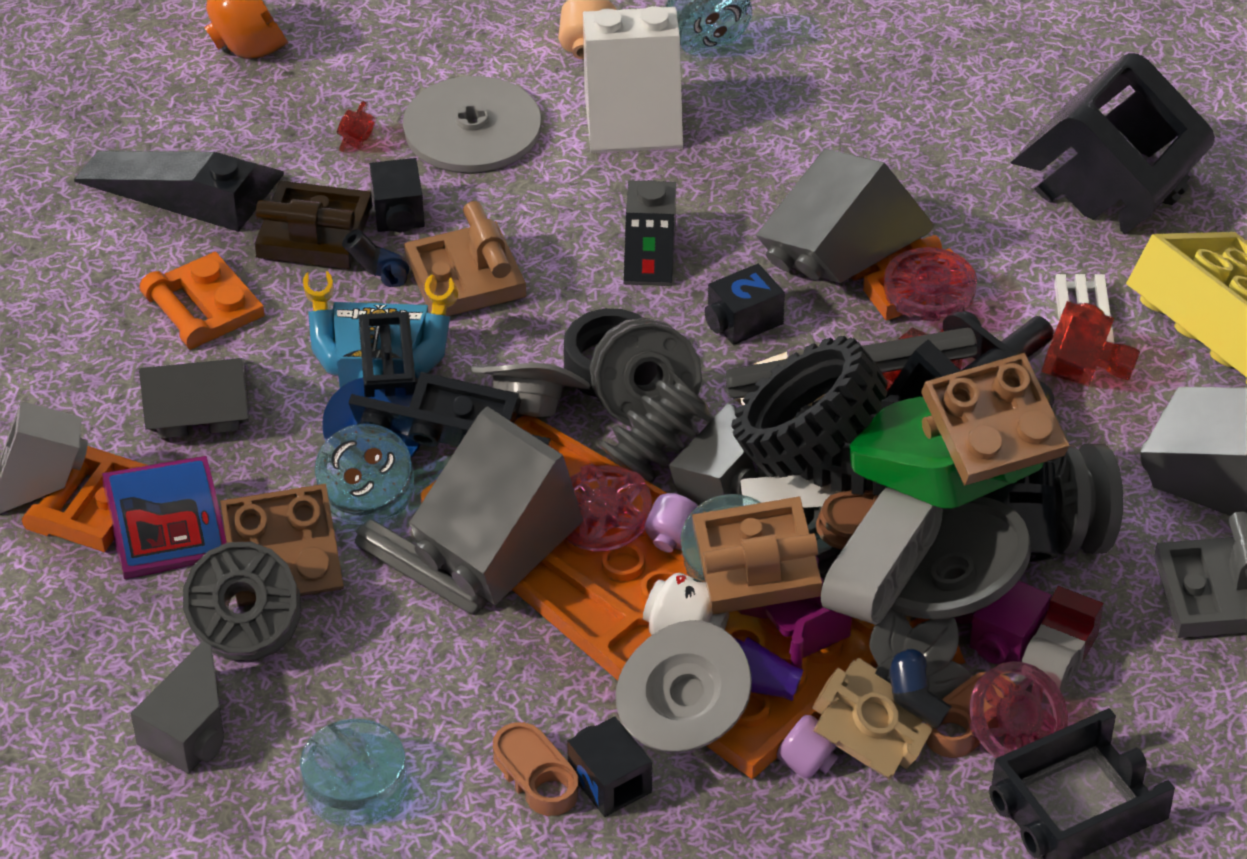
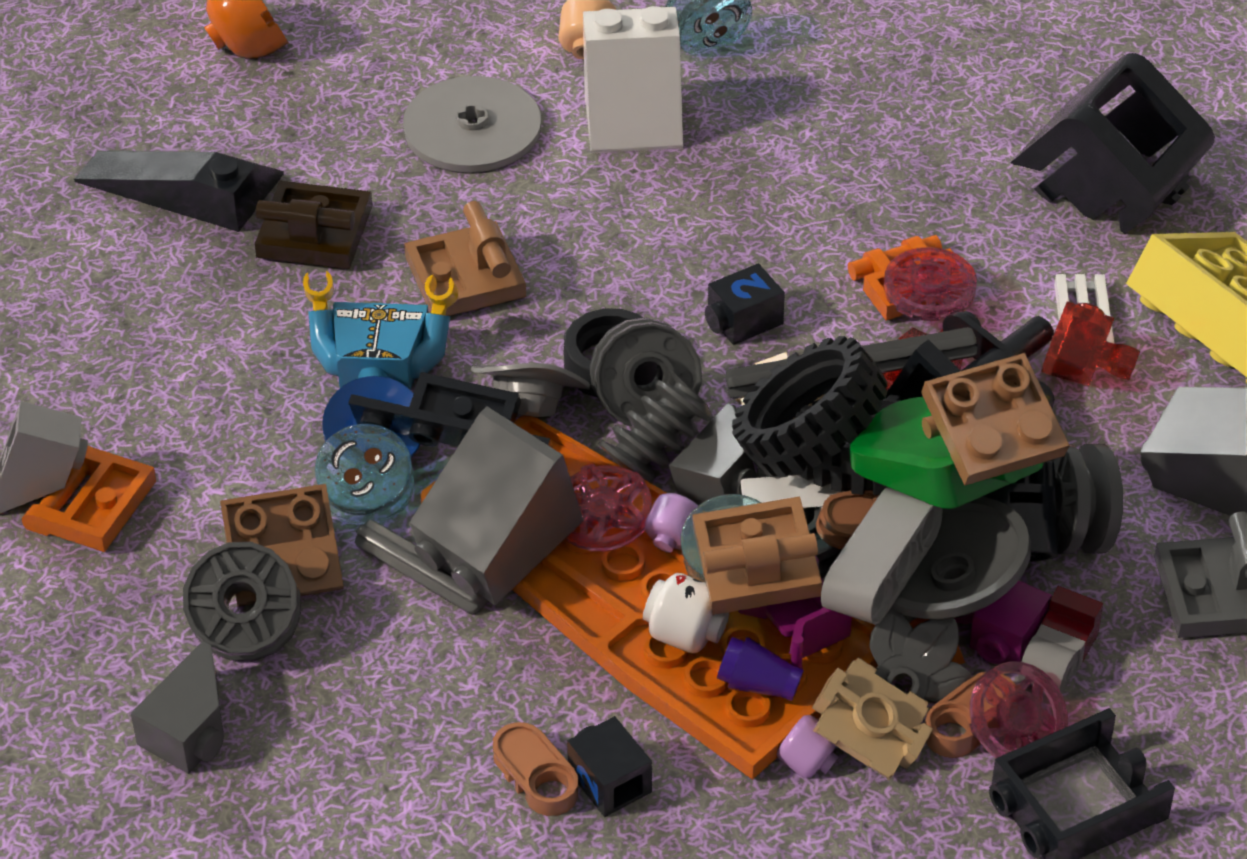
(163, 515): slope -> none
(194, 395): dark grey slope -> none
(213, 290): orange plate -> none
(353, 772): clear light blue head -> none
(355, 127): clear red plate -> none
(376, 260): arm -> none
(388, 380): black tile -> none
(397, 195): black brick -> none
(650, 233): slope -> none
(684, 687): light grey hat -> none
(842, 218): dark grey slope -> none
(911, 688): arm -> none

